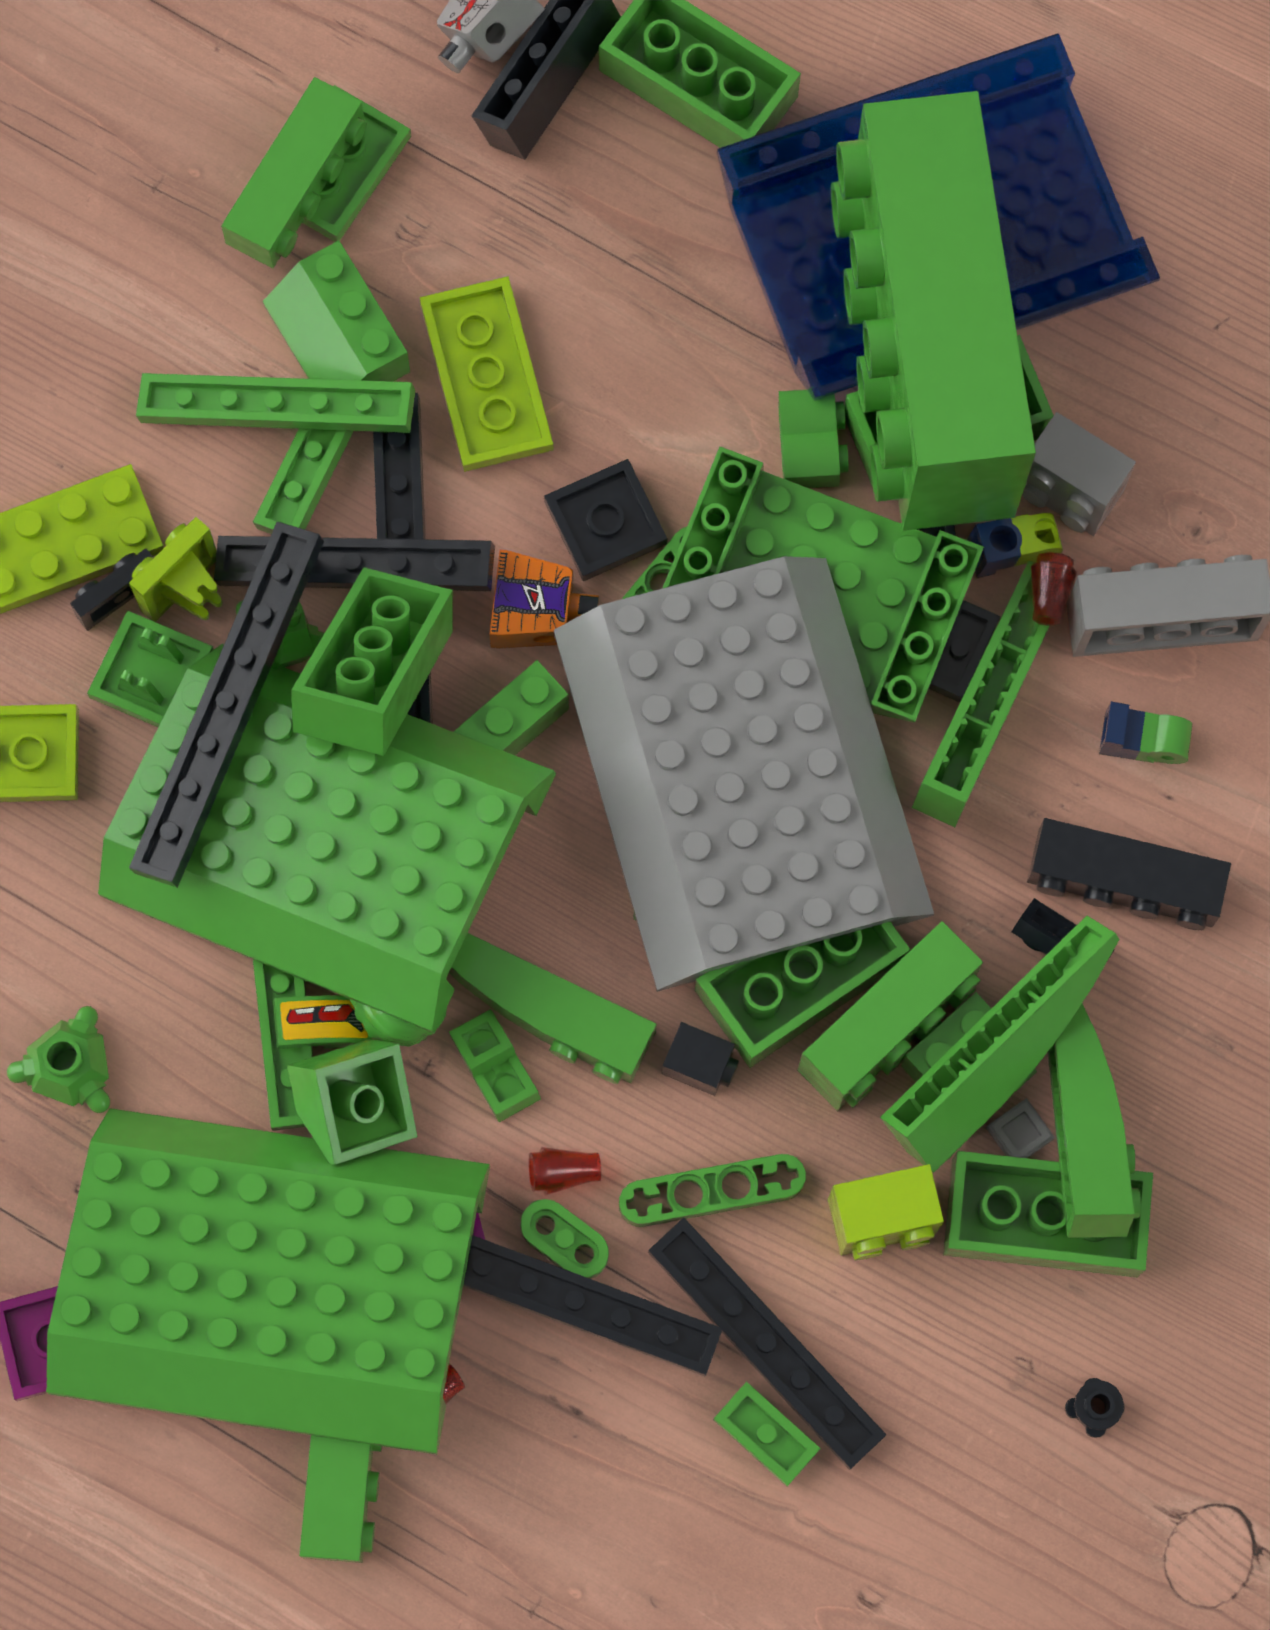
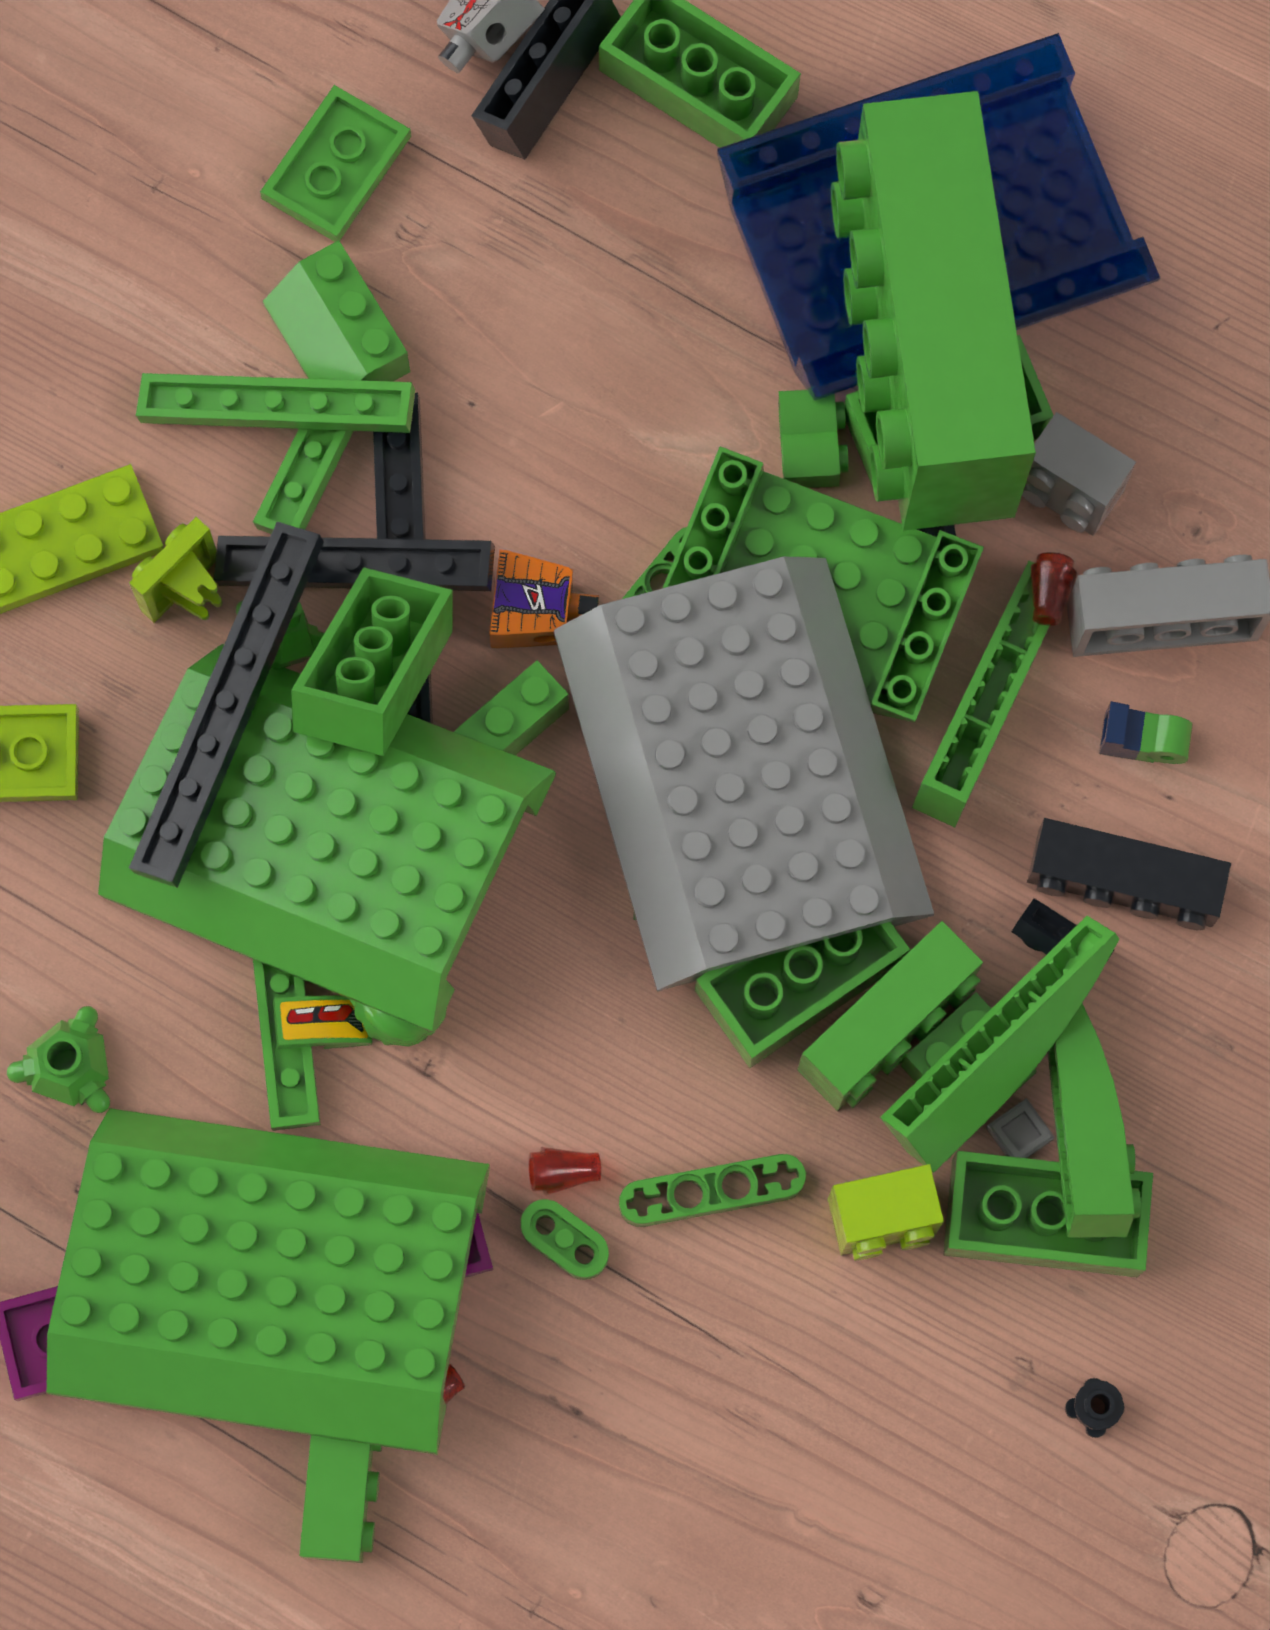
(102, 598): black plate -> none
(144, 668): bright green plate -> none
(294, 173): bright green brick -> none
(354, 1099): bright green slope -> none
(486, 374): lime plate -> none
(494, 1065): bright green slope -> none
(556, 1010): bright green slope -> none
(591, 1306): black plate -> none
(605, 520): black plate -> none
(700, 1059): black brick -> none
(766, 1434): bright green plate -> none
(767, 1343): black plate -> none
(963, 650): black plate -> none
(1014, 541): leg -> none

